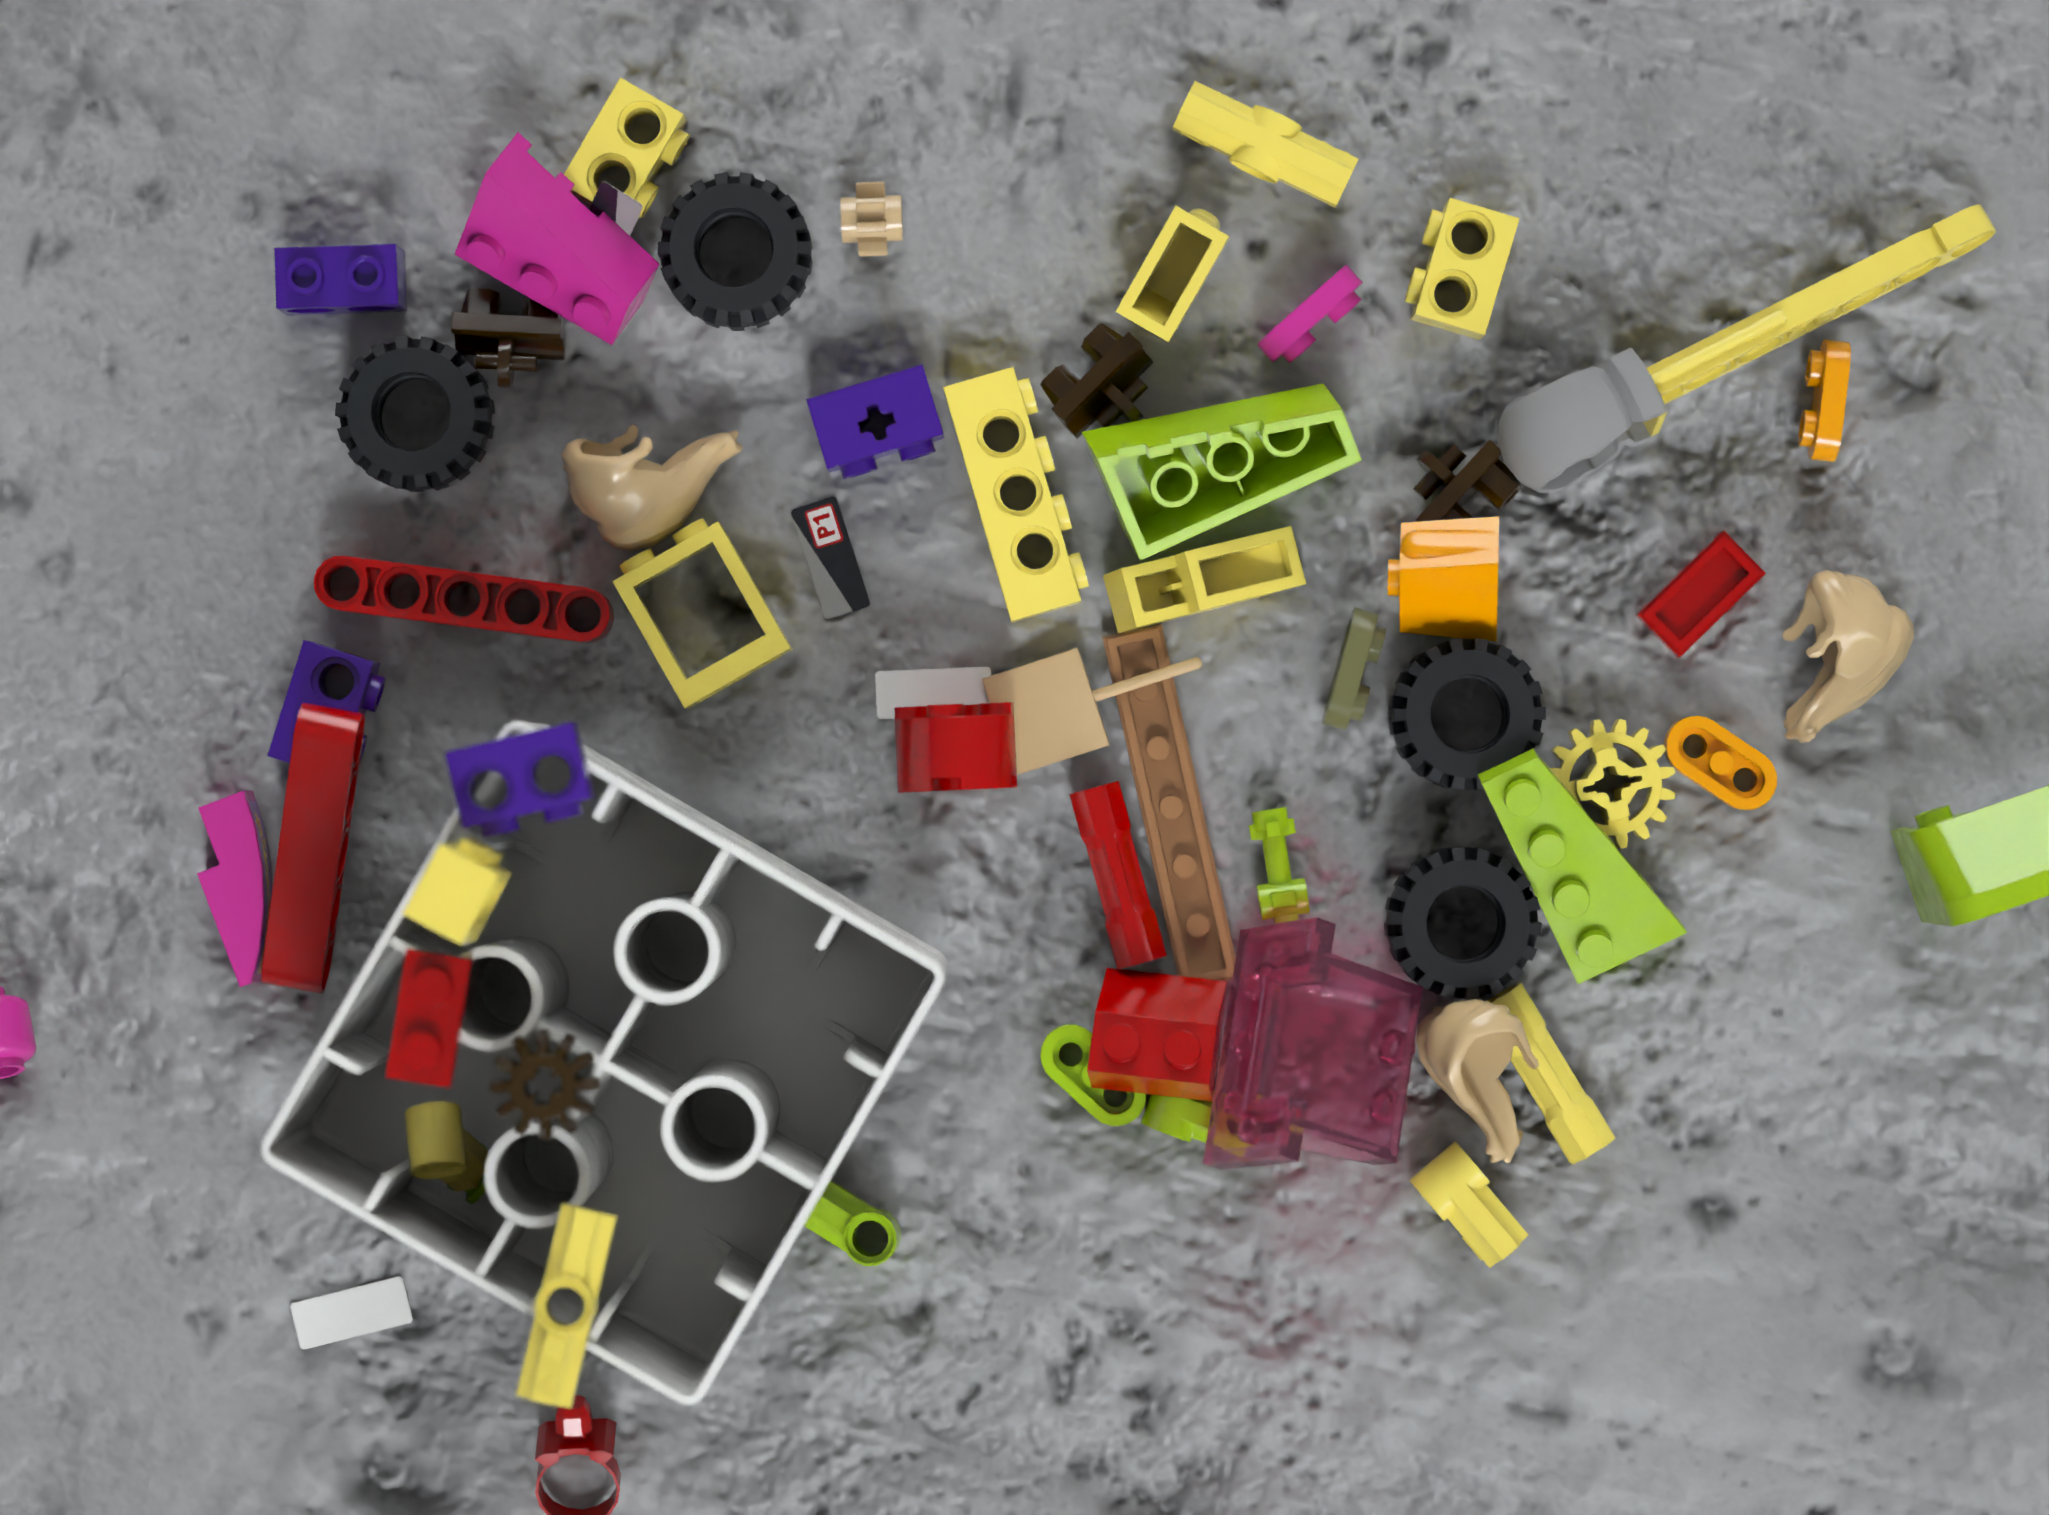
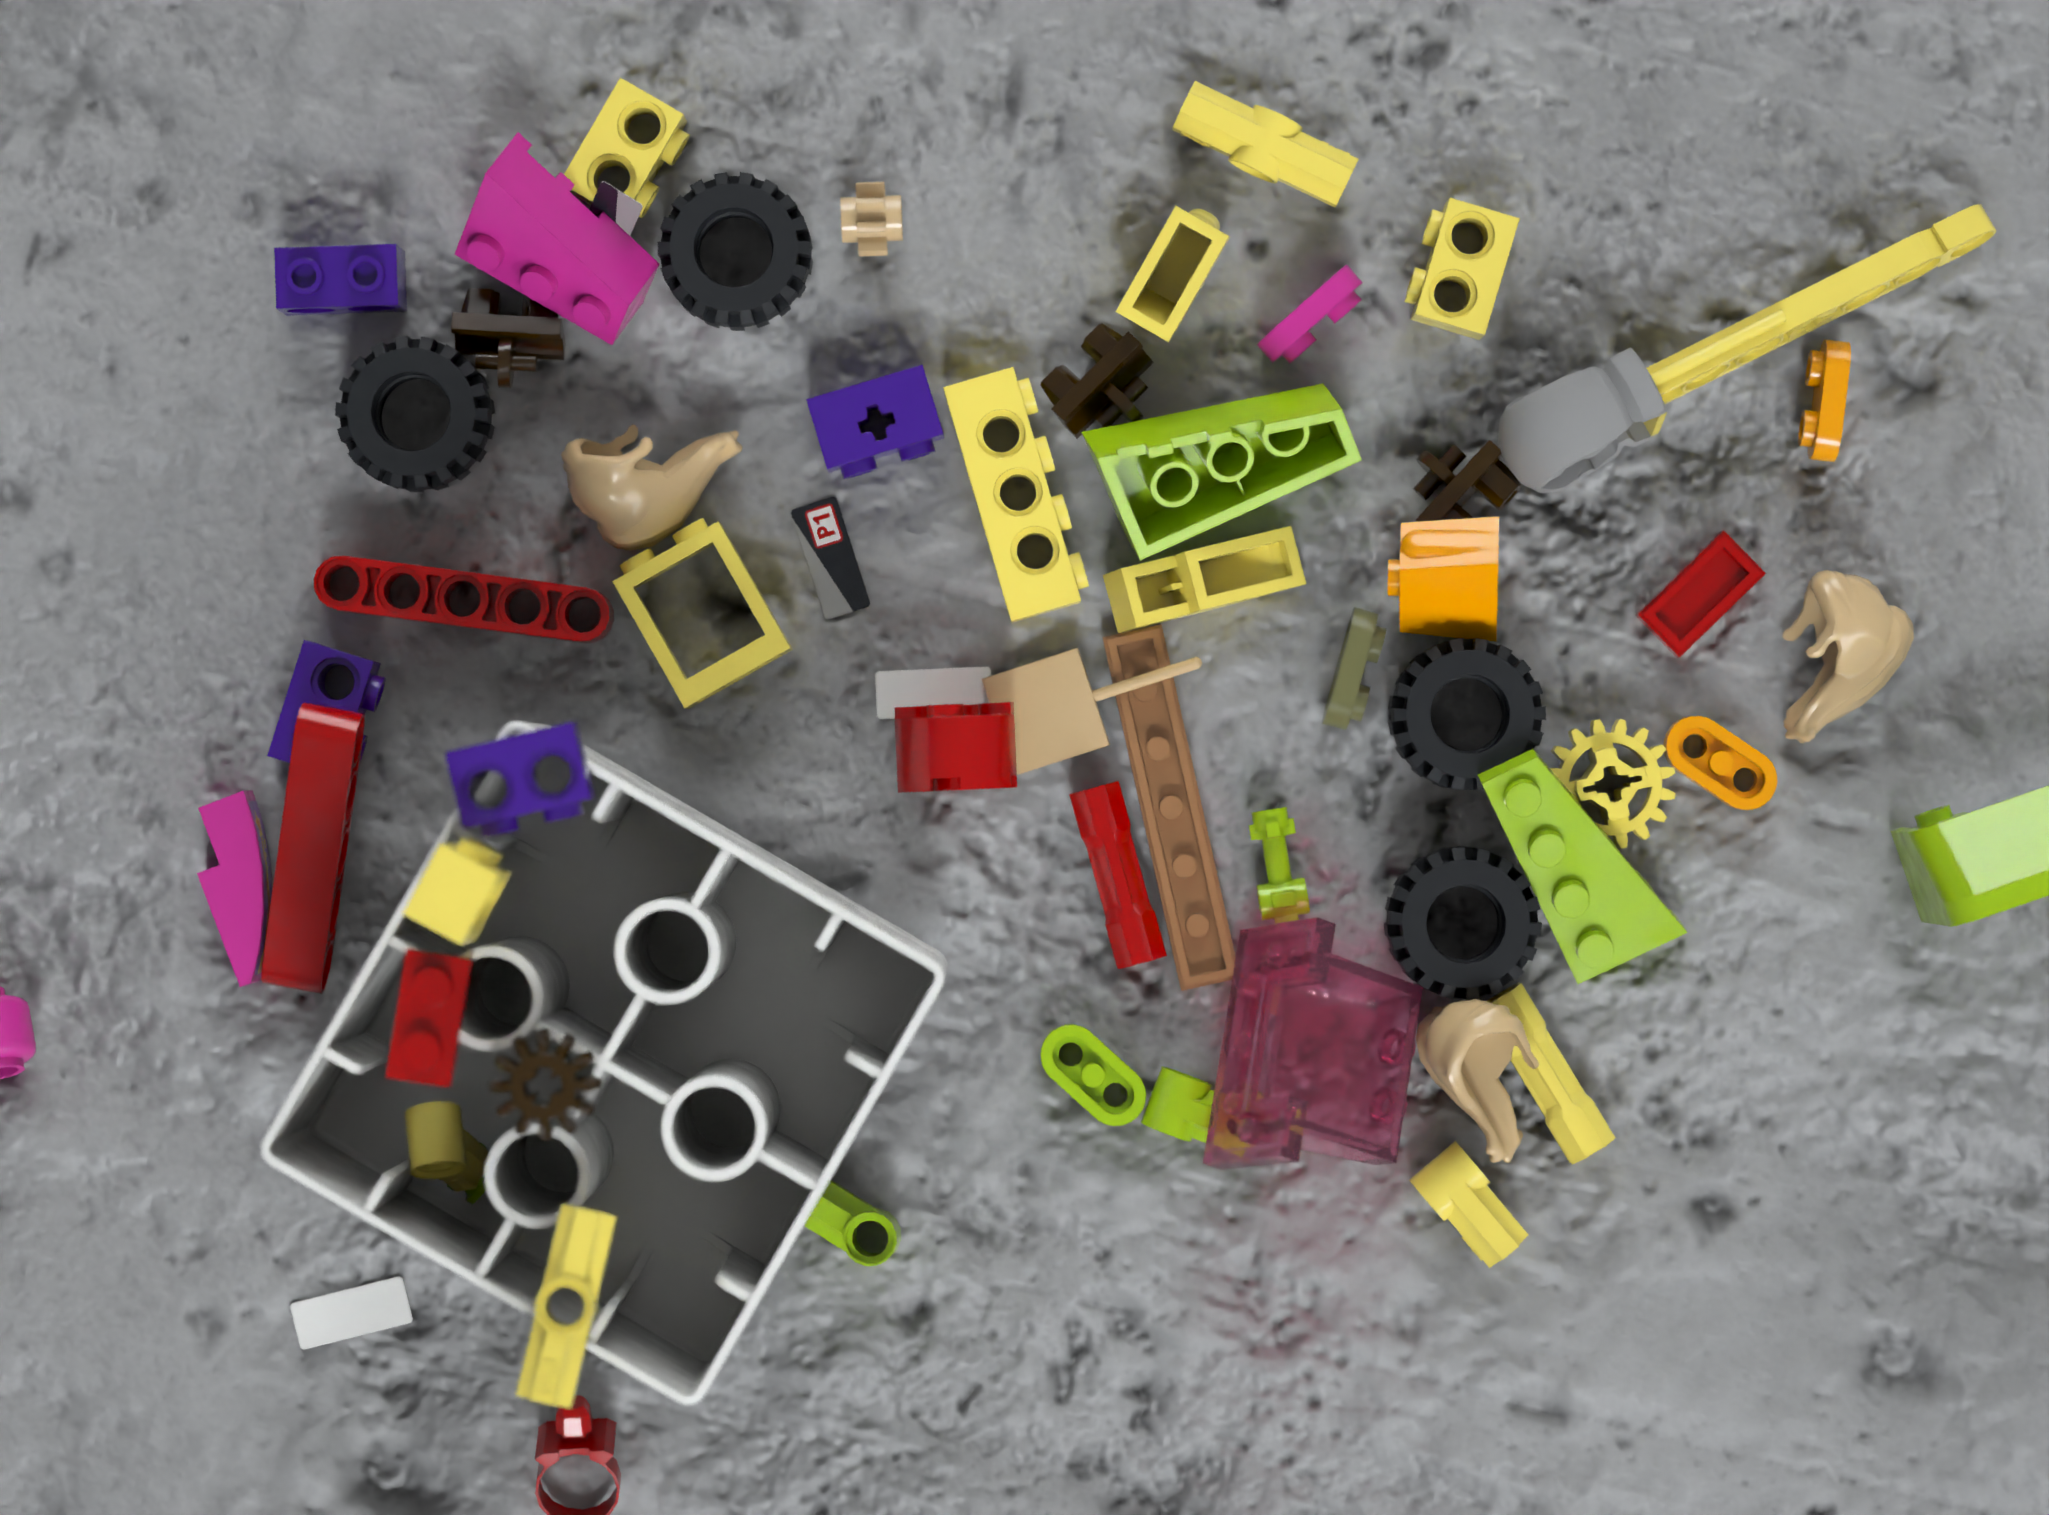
(1157, 1034): red slope -> none

